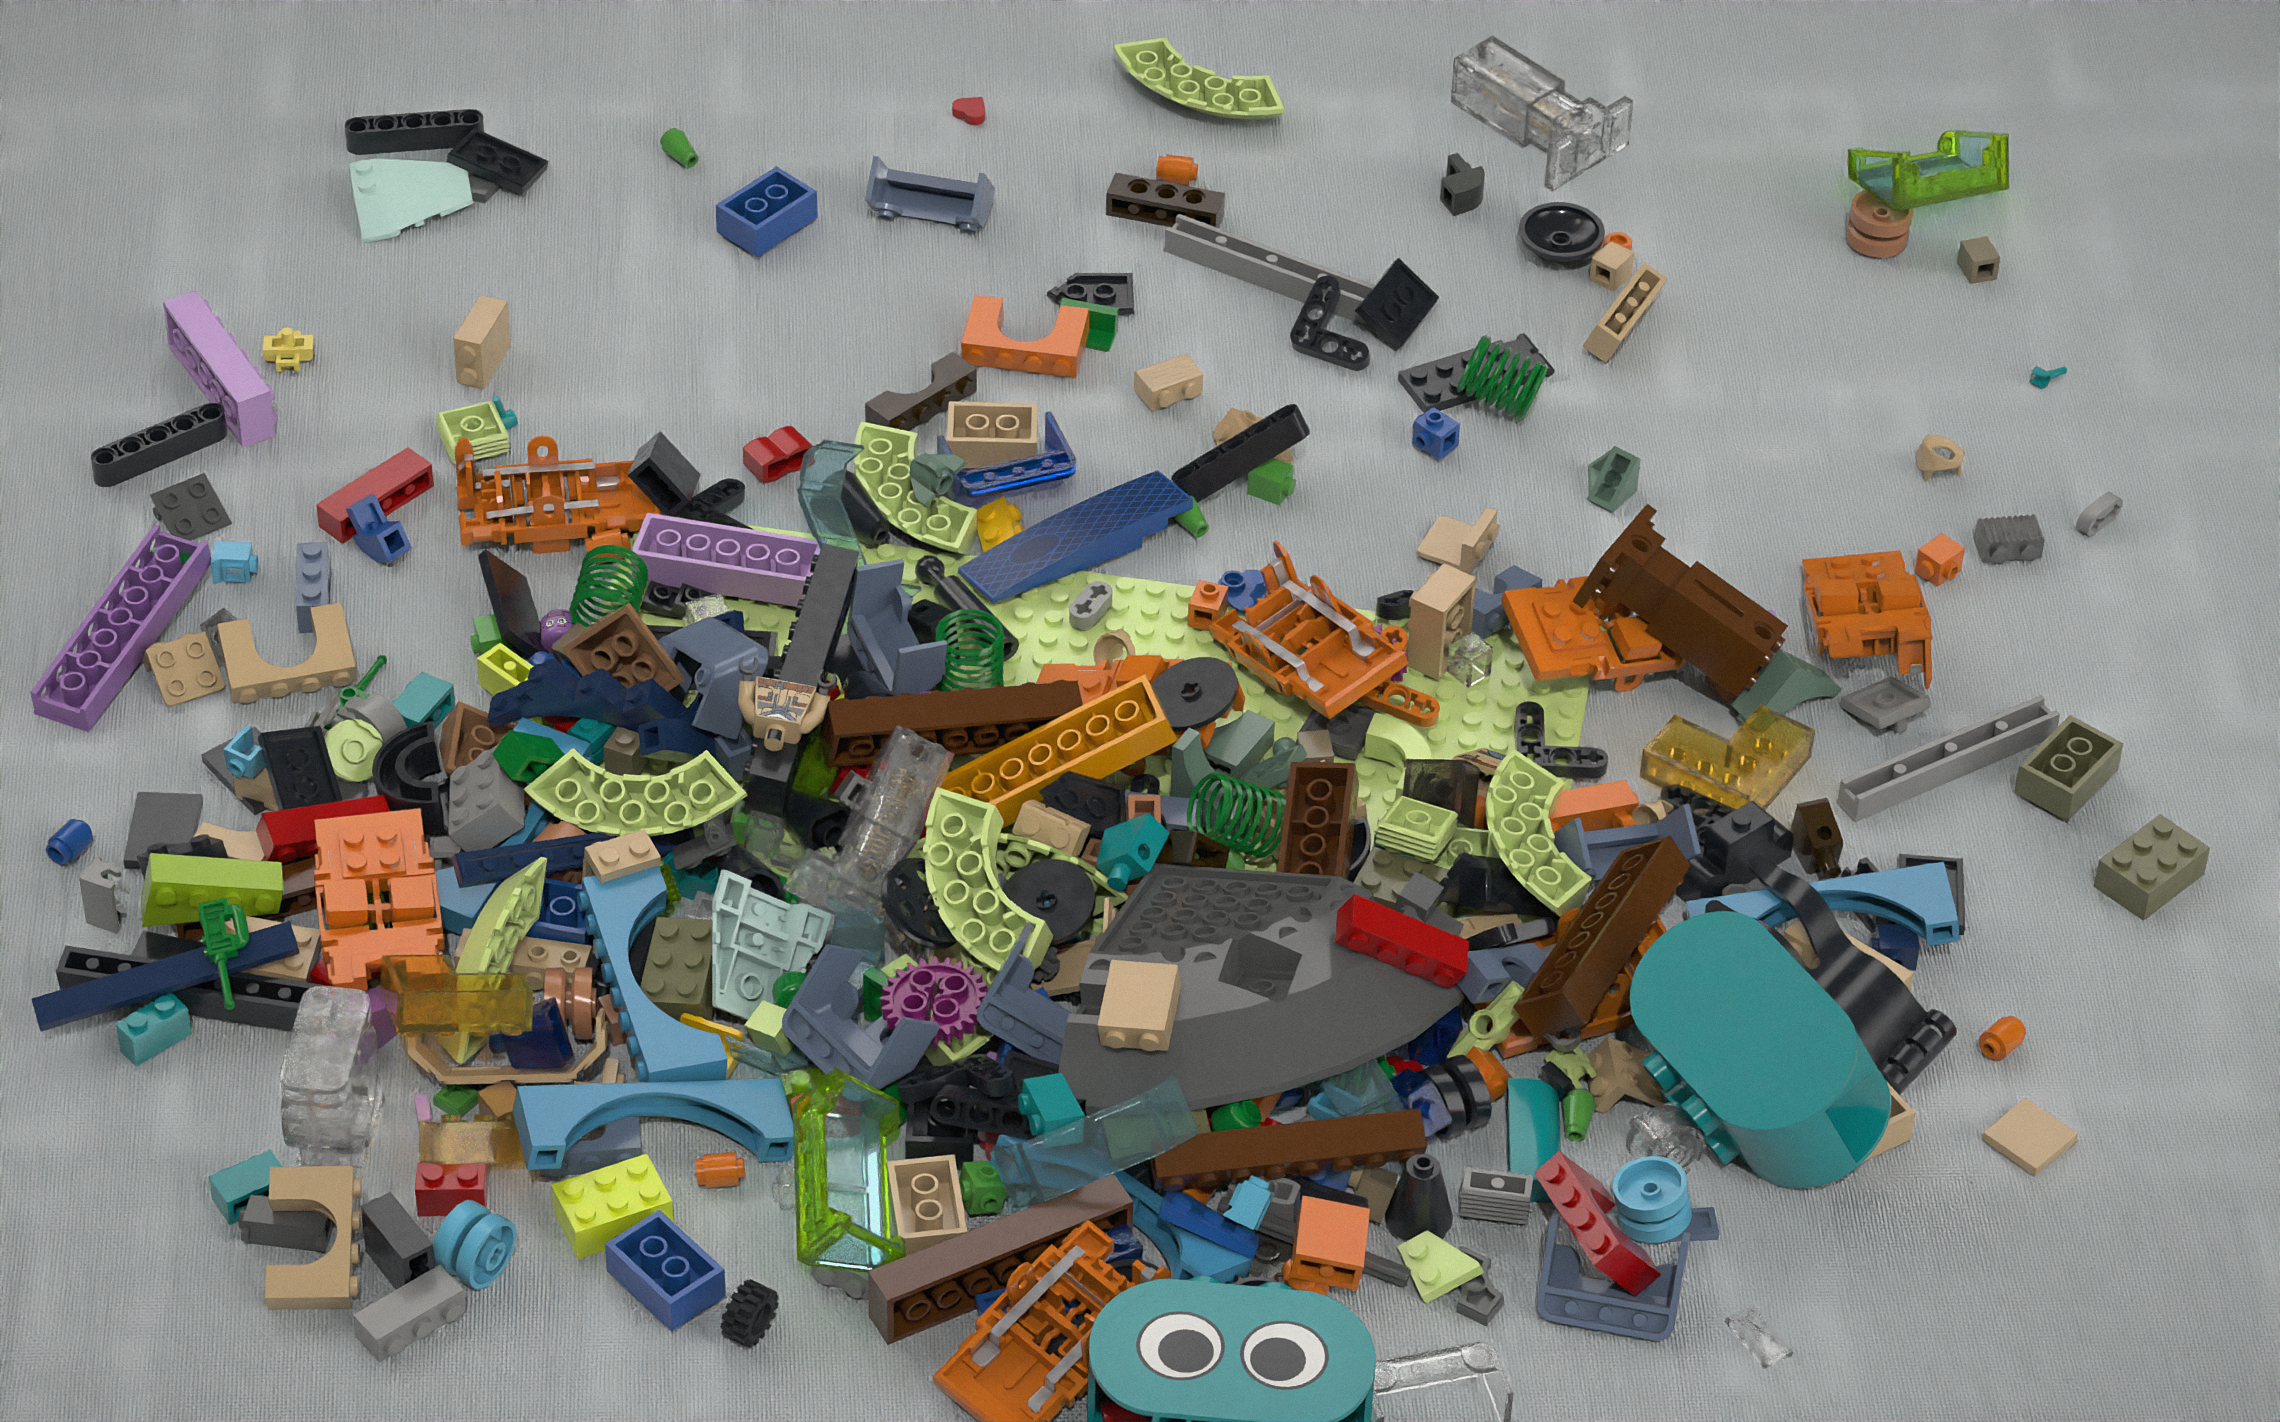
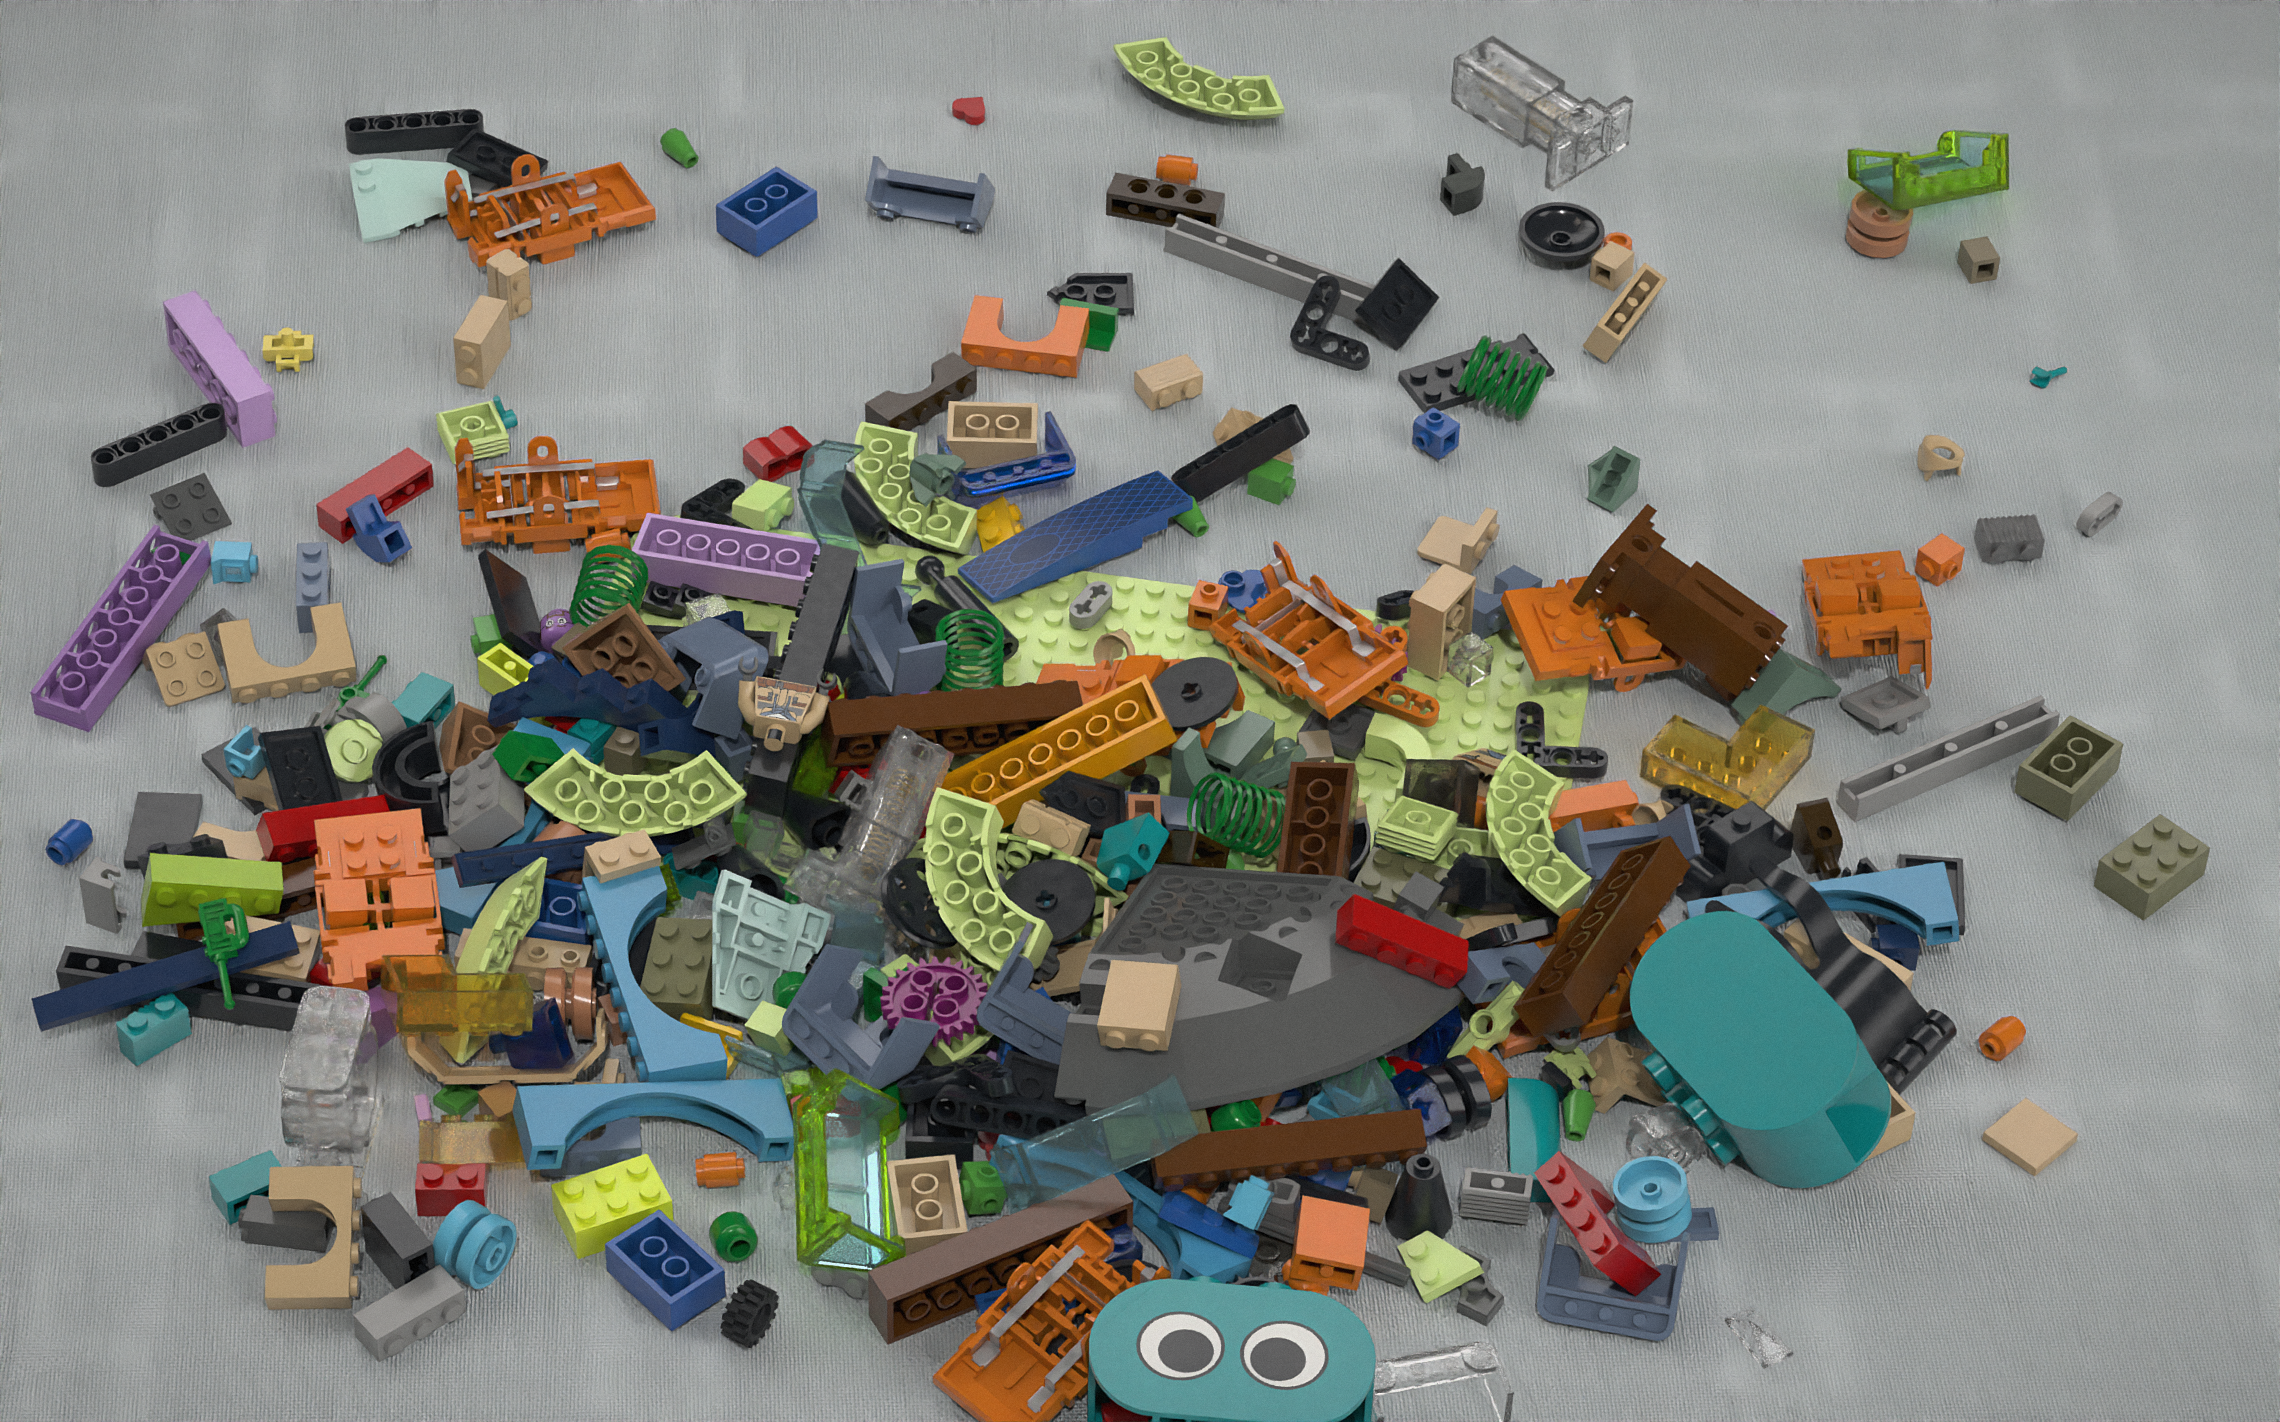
(510, 281): none -> tan brick
(581, 202): none -> orange piece
(664, 474): black brick -> none
(733, 1236): none -> green head
(763, 505): none -> yellowish green brick
(1048, 1103): teal brick -> none

